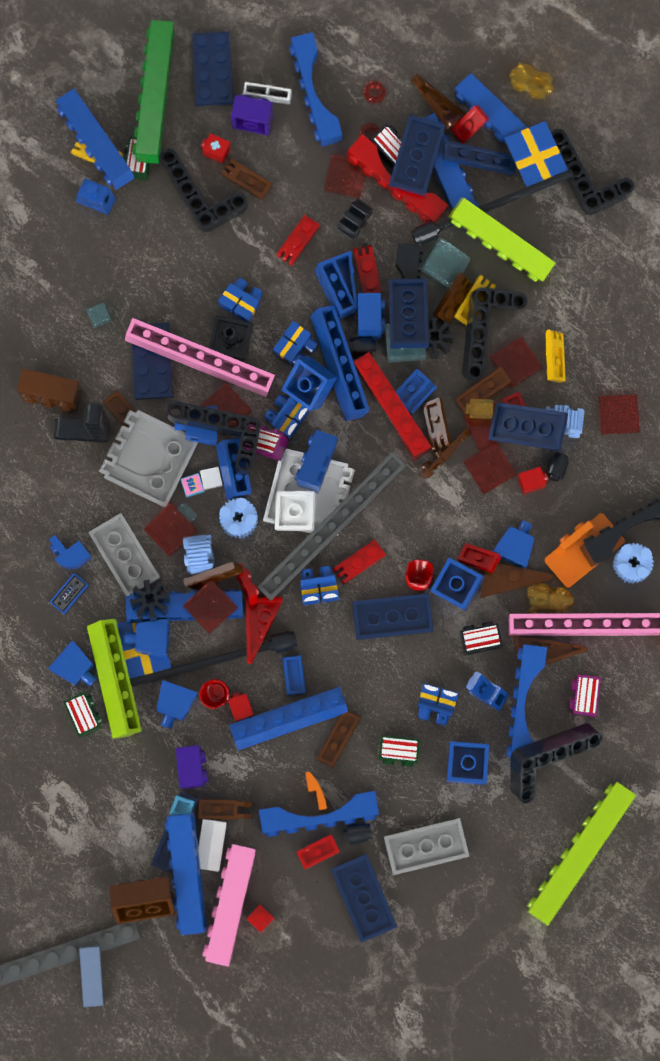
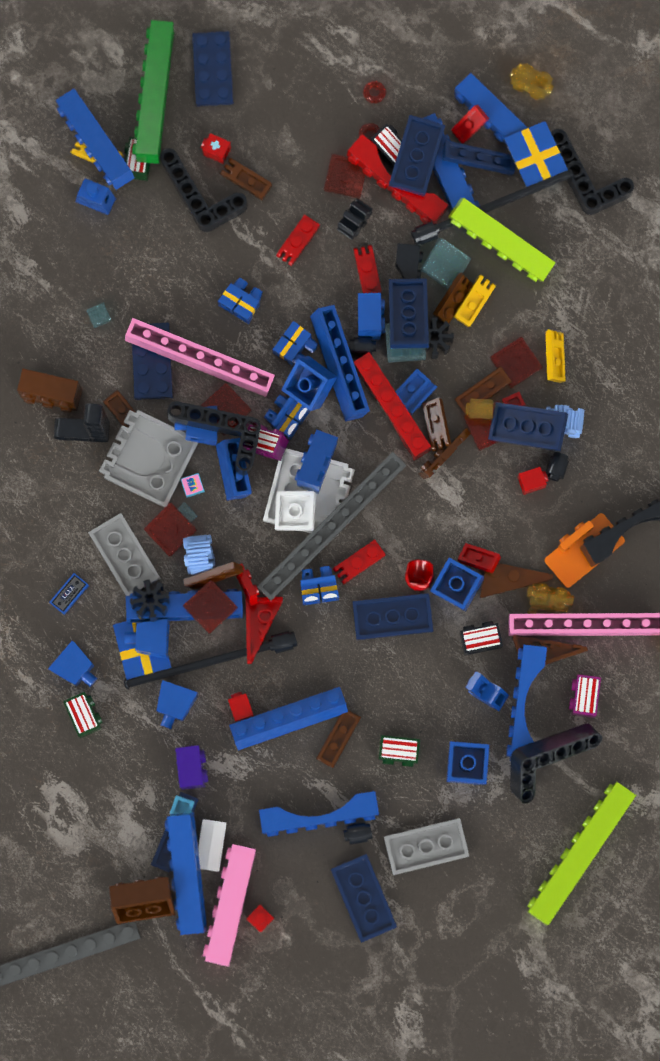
(73, 557): blue brick -> none
(91, 976): sand blue tile -> none
(114, 678): lime brick -> none
(211, 478): white tile -> none
(214, 693): red hair -> none
(222, 809): reddish brown hinge -> none
(238, 330): black plate -> none
(242, 508): light blue brick -> none
(252, 114): dark purple brick -> none
(268, 89): white piece -> none
(294, 675): blue tile -> none
(313, 786): orange slope -> none
(317, 852): red plate -> none
(326, 124): blue arch -> none
(338, 283): blue wedge -> none
(428, 701): blue hips -> none
(442, 106): reddish brown wing -> none
(482, 325): black beam -> none
(490, 468): clear red tile -> none
(516, 545): blue torso -> none
(619, 414): clear red tile -> none
(642, 557): light blue brick -> none

